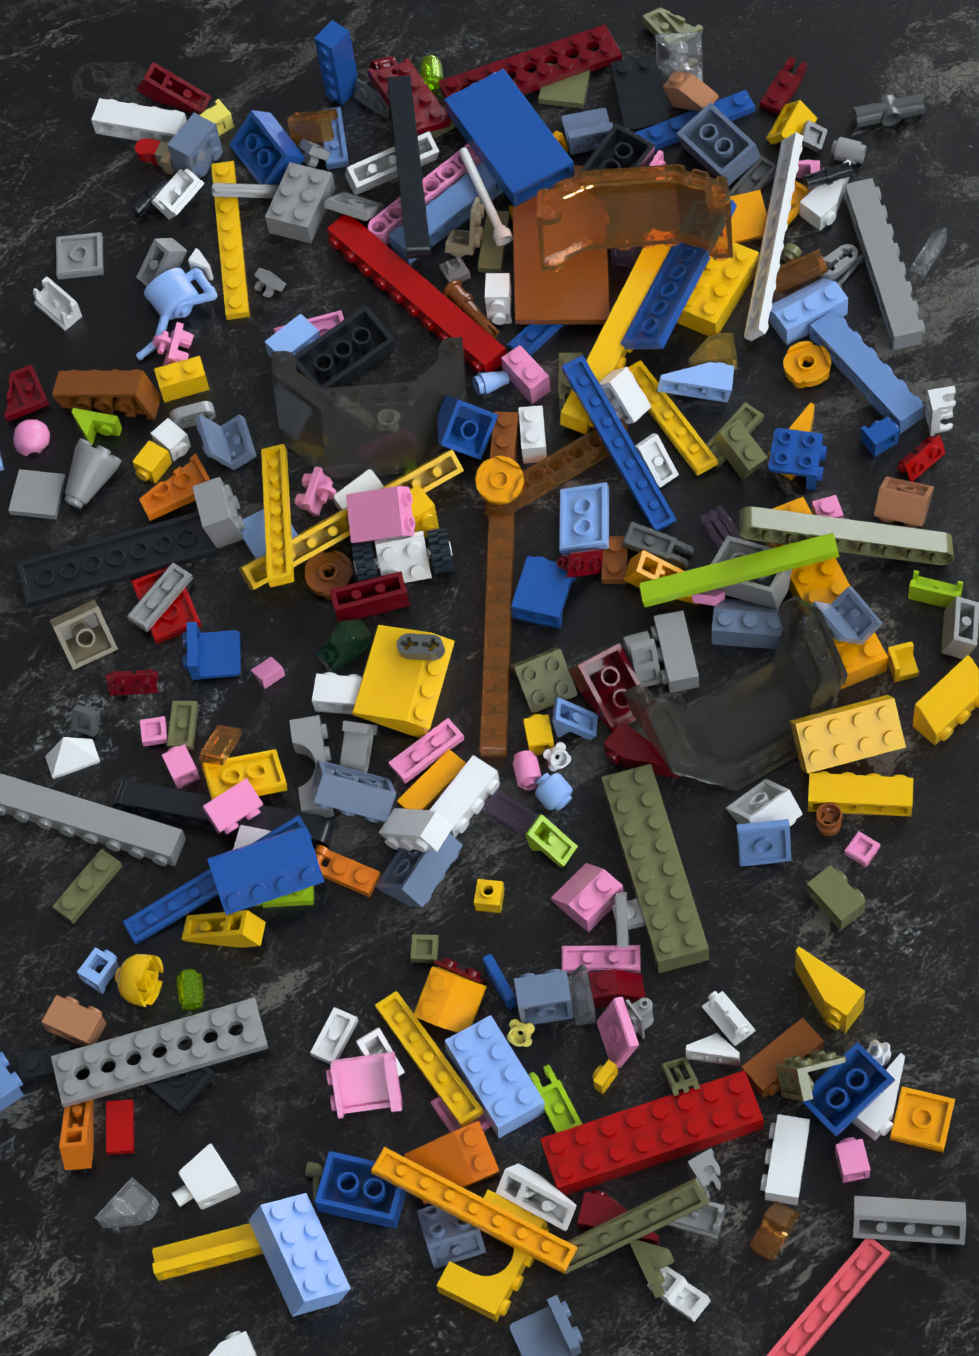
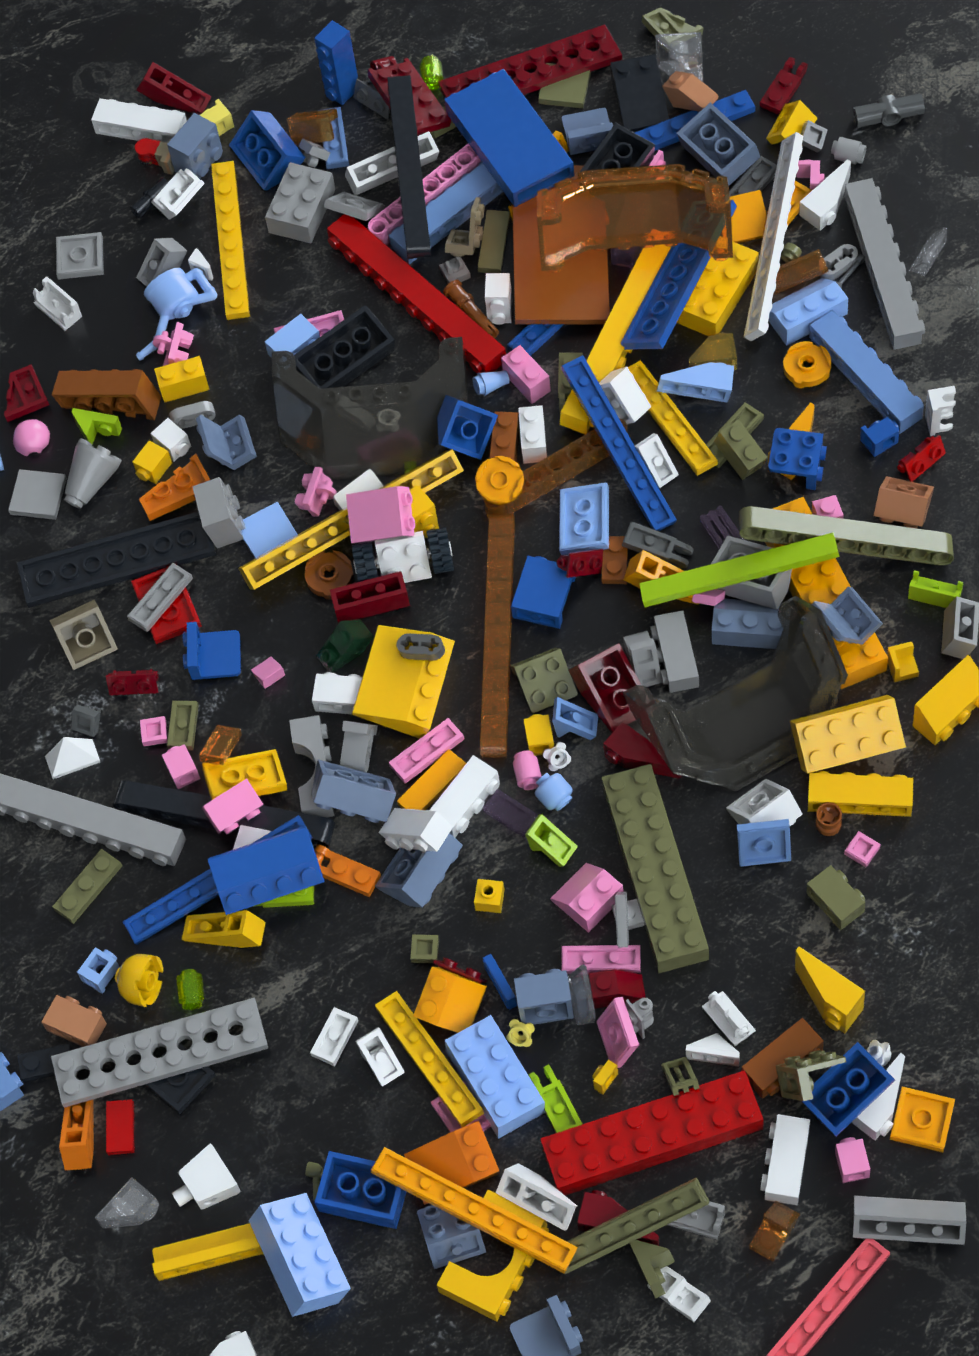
(243, 190): light grey axle -> none
(269, 280): light grey tile -> none
(277, 516): yellow plate -> none
(364, 1083): bright pink panel -> none
(501, 234): white piece -> none
(705, 1169): light grey hinge -> none
(827, 175): black pin -> none

